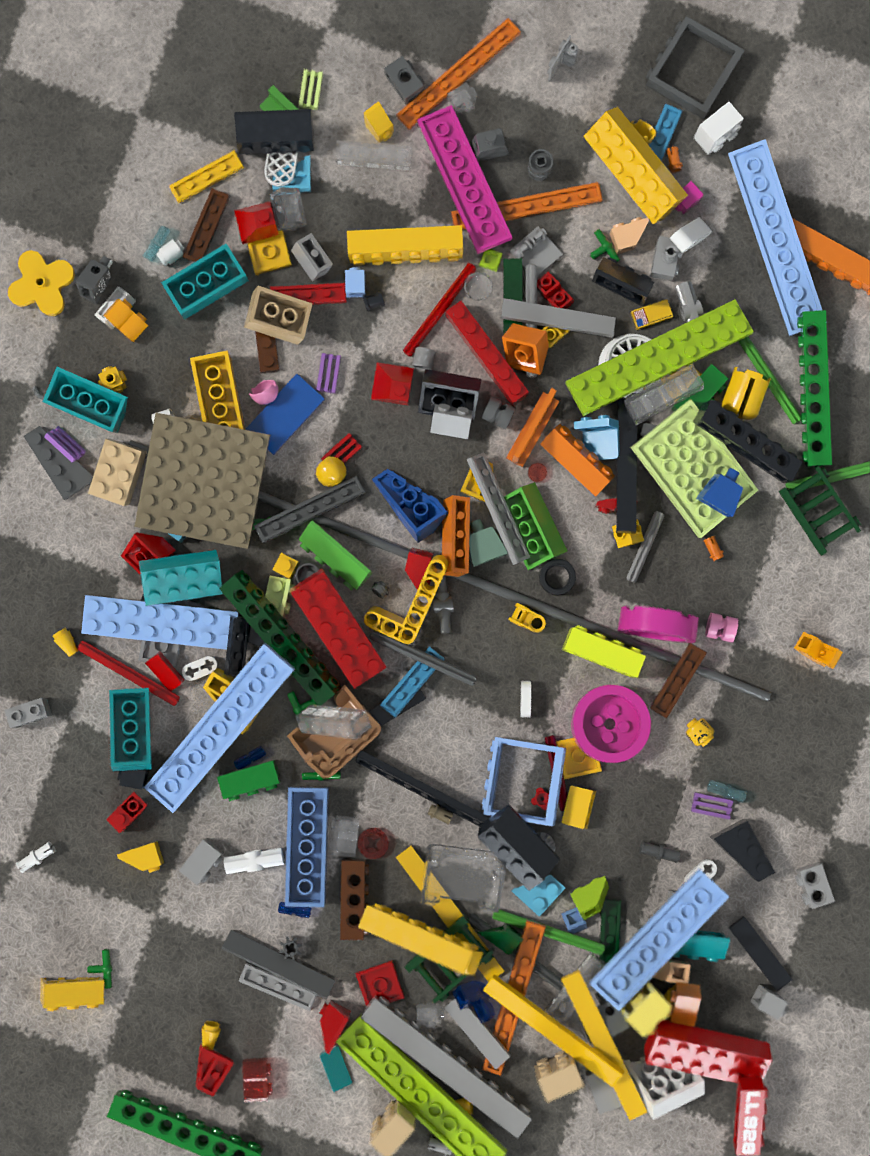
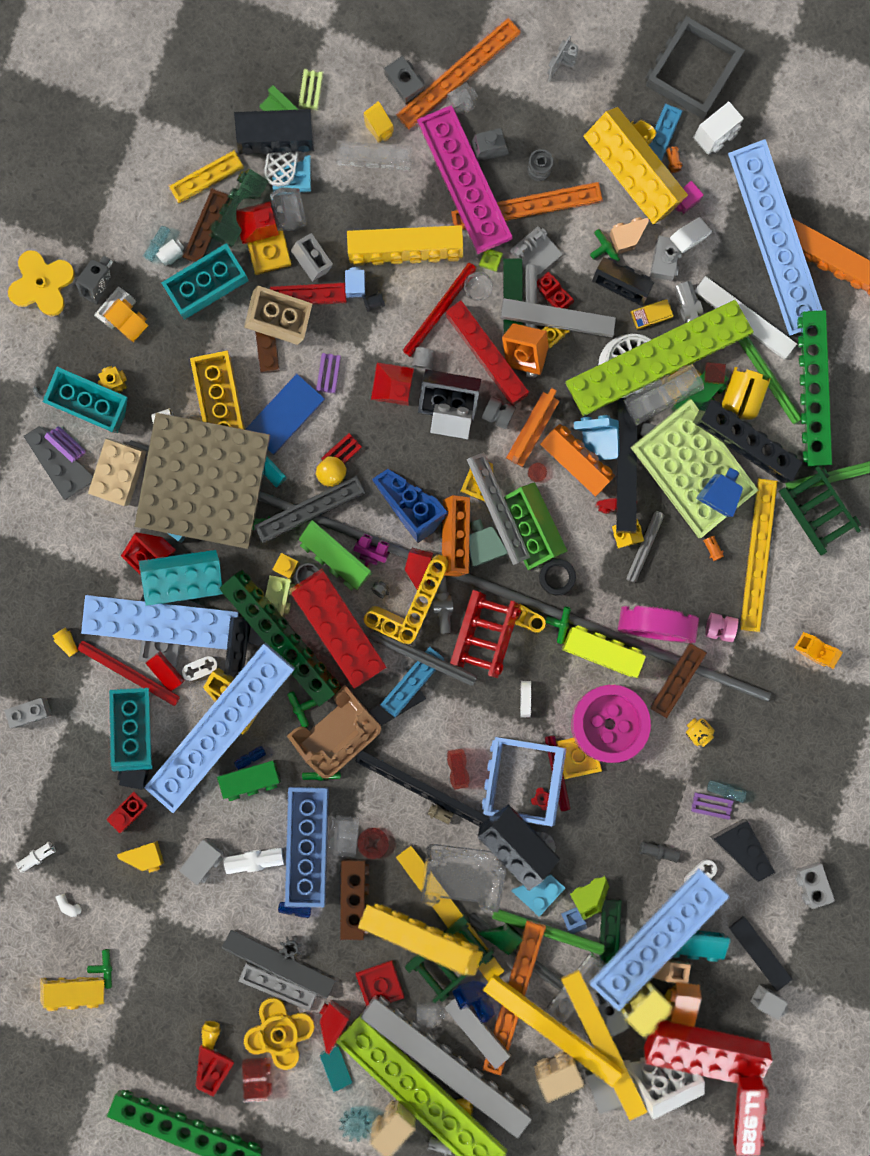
(67, 908): none -> white arm
(226, 228): none -> clear green arch
(265, 392): bright pink hair -> none
(273, 473): none -> teal slope
(284, 1047): none -> yellow plant
(333, 721): clear brick -> none
(355, 1131): none -> clear light blue gear
(370, 553): none -> magenta hips
(457, 762): none -> clear red brick
(471, 621): none -> red fence
(562, 624): none -> green piece
(578, 807): yellow panel -> none
(715, 373): none -> clear red tile
(758, 555): none -> yellow tile
(763, 331): none -> white tile

